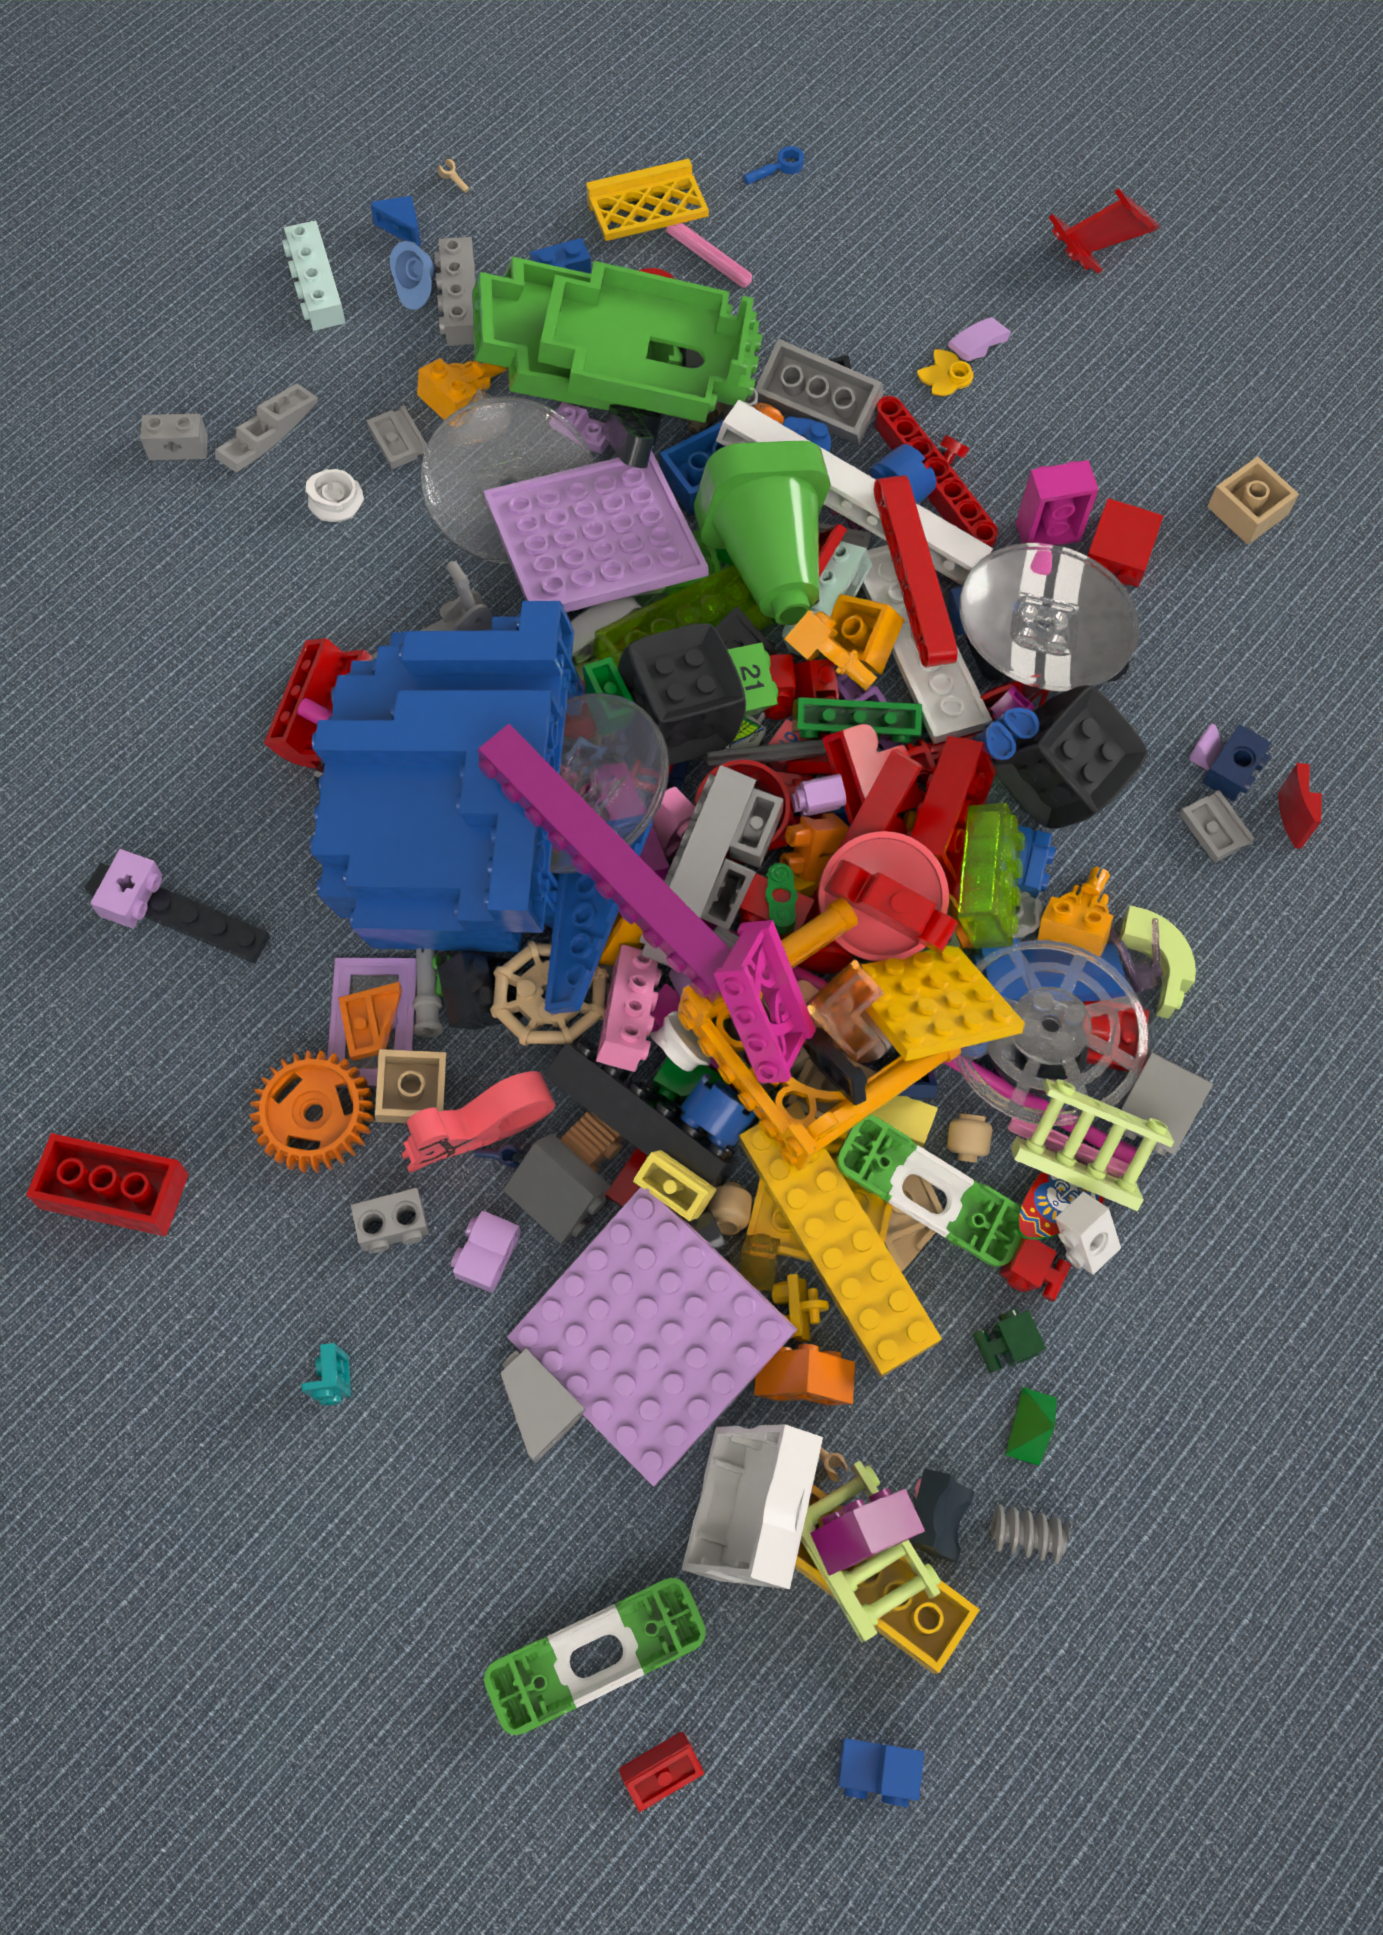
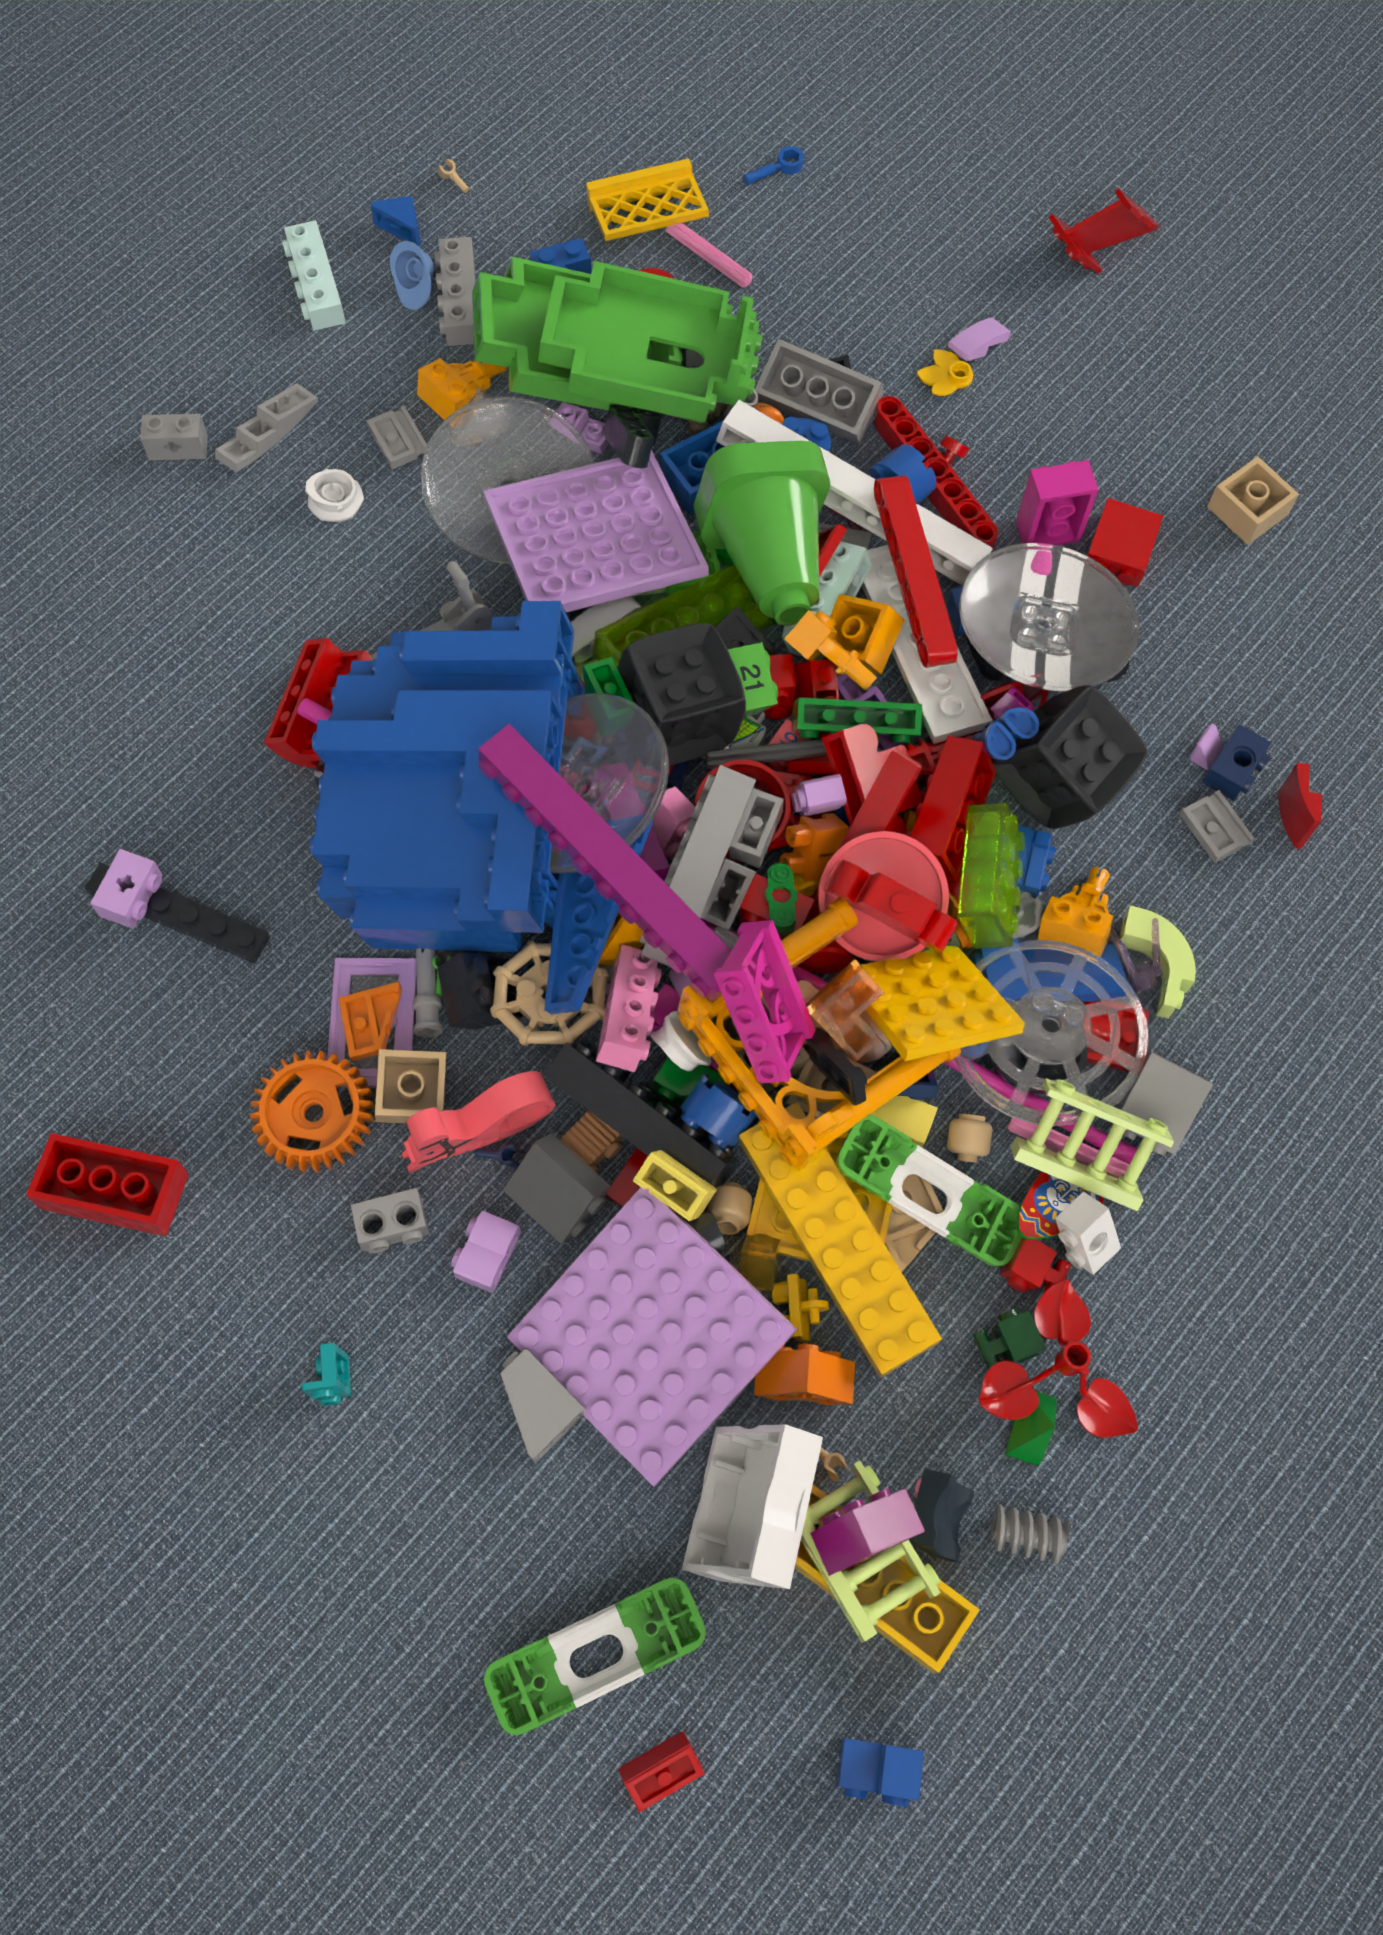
(1063, 1316): none -> red plant

